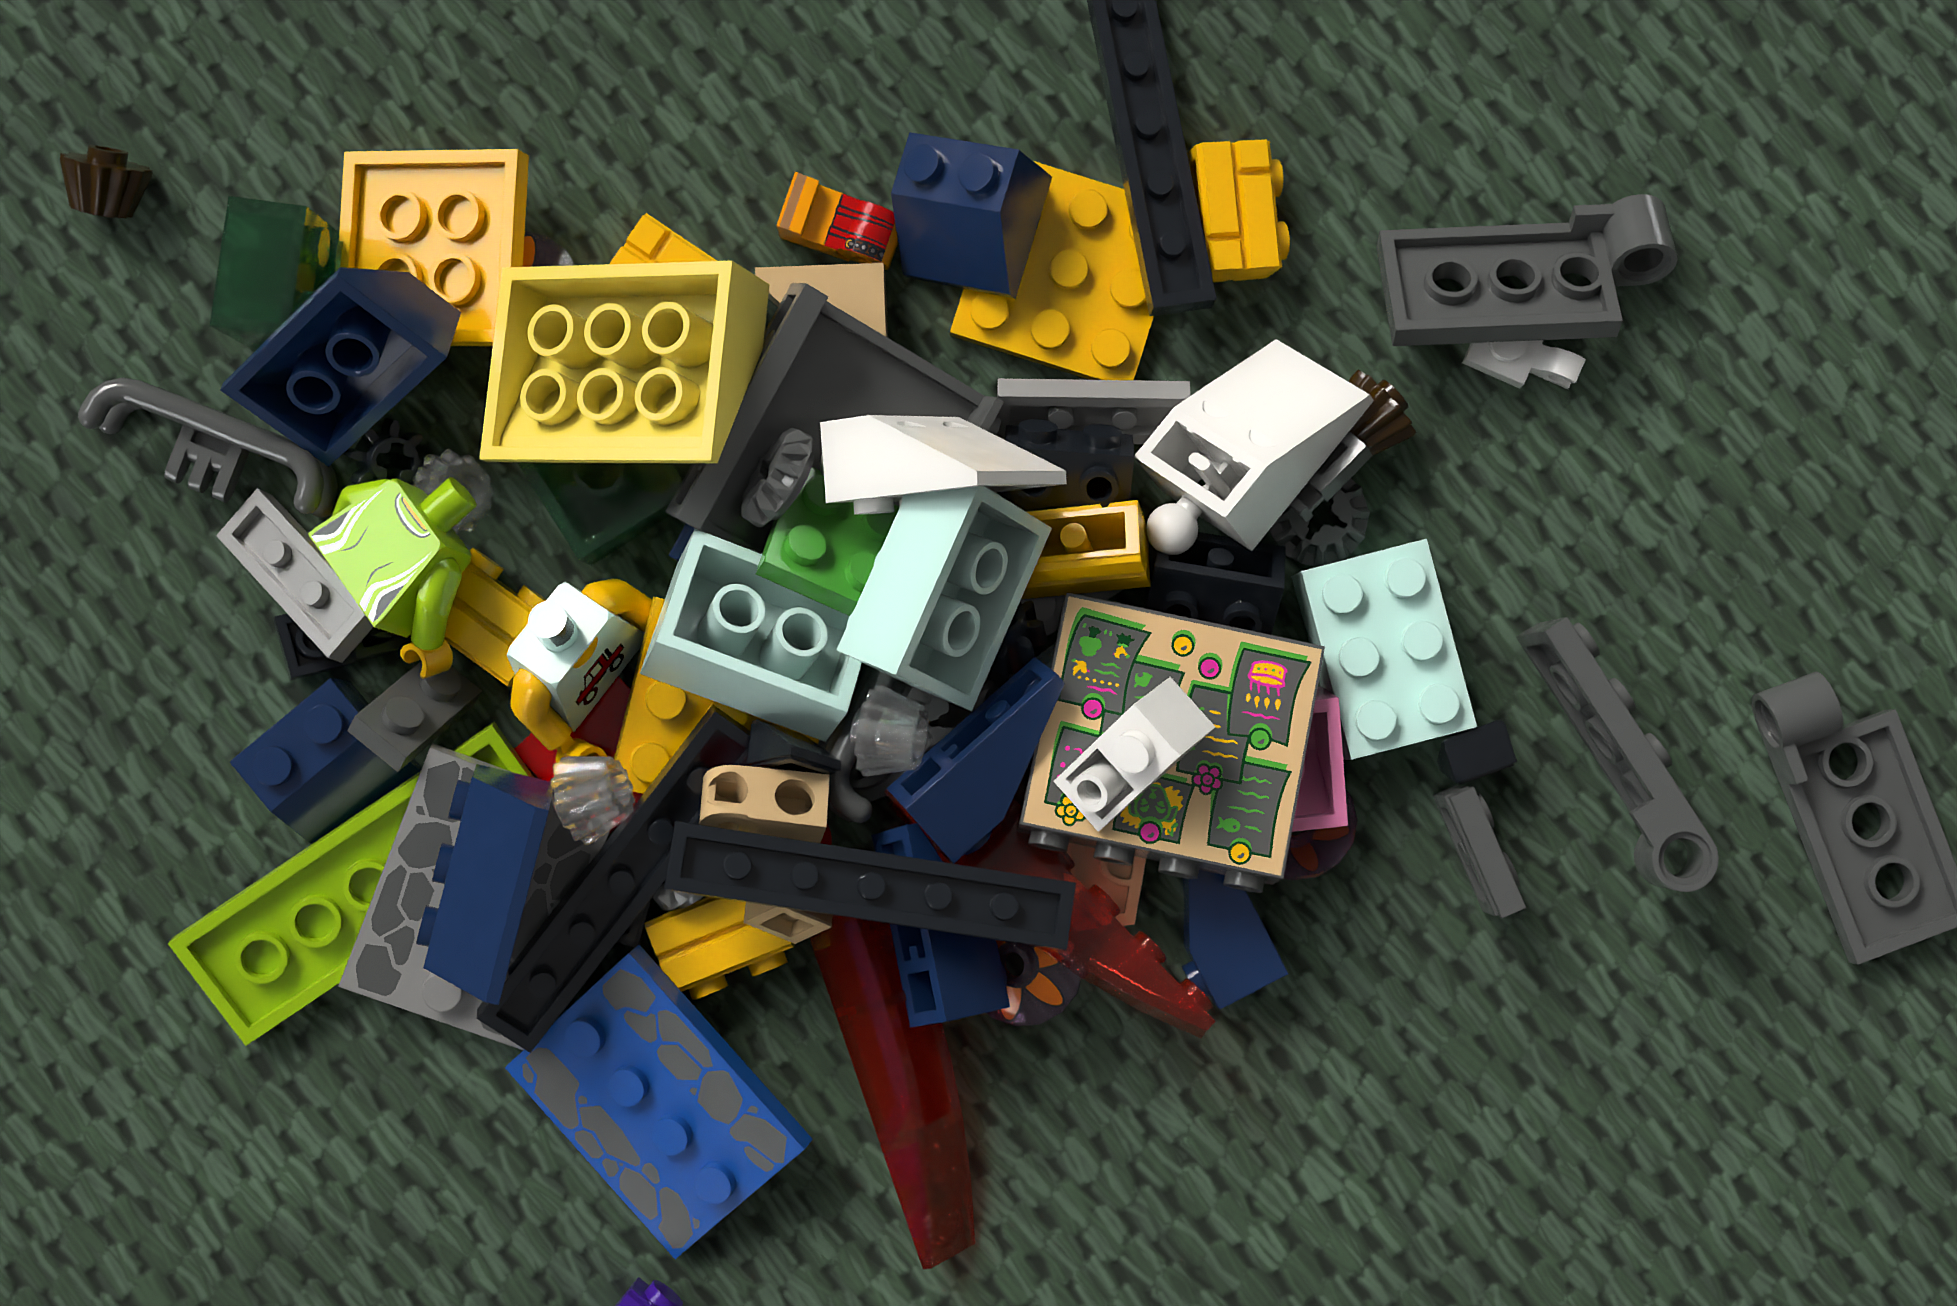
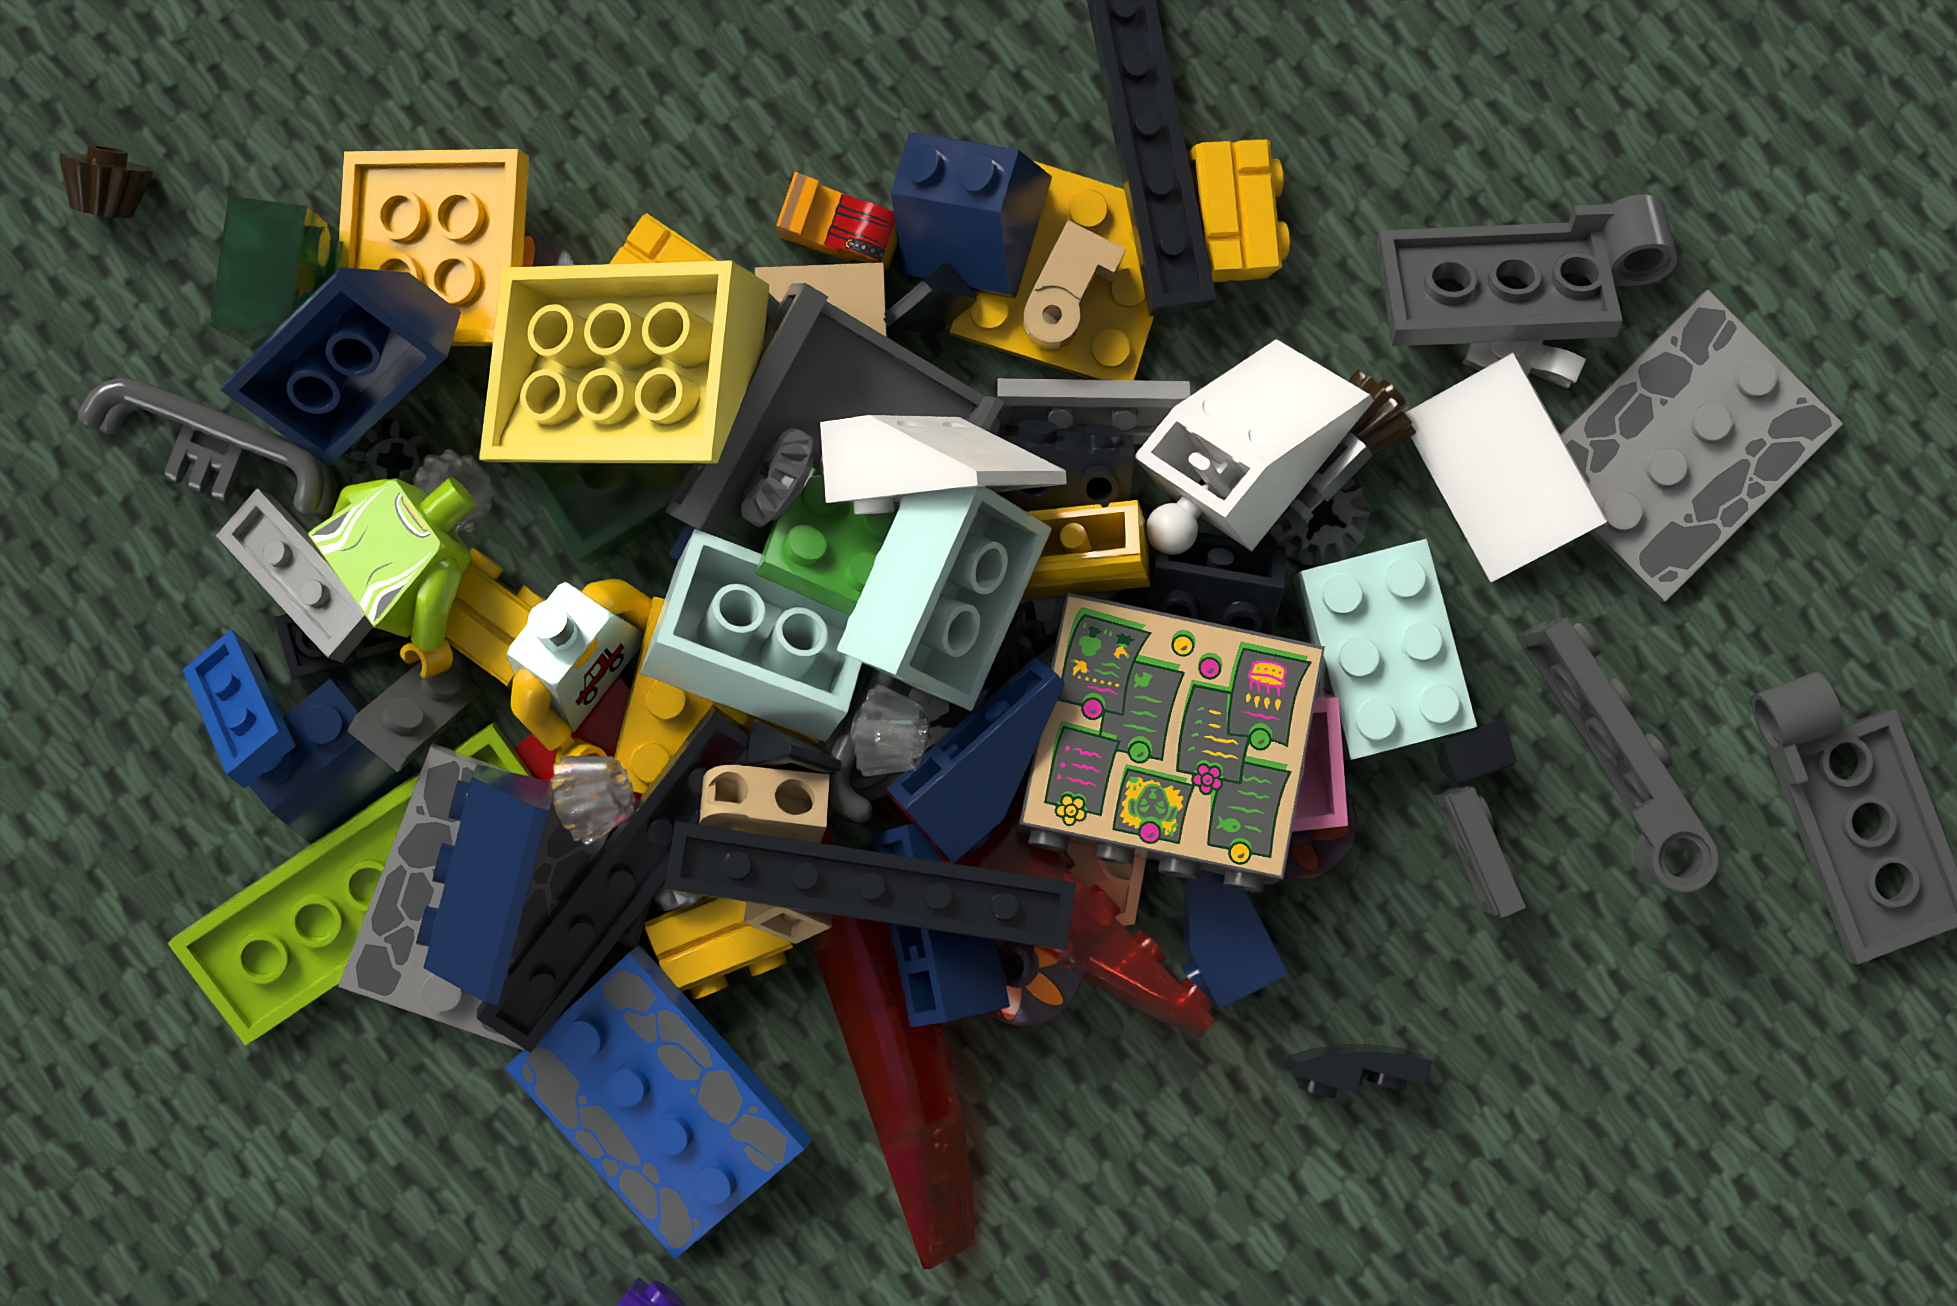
(238, 709): none -> blue plate
(932, 302): none -> black slope
(1054, 303): none -> tan leg
(1134, 753): white slope -> none
(1341, 1066): none -> black slope
(1503, 468): none -> white tile
(1692, 444): none -> light grey plate

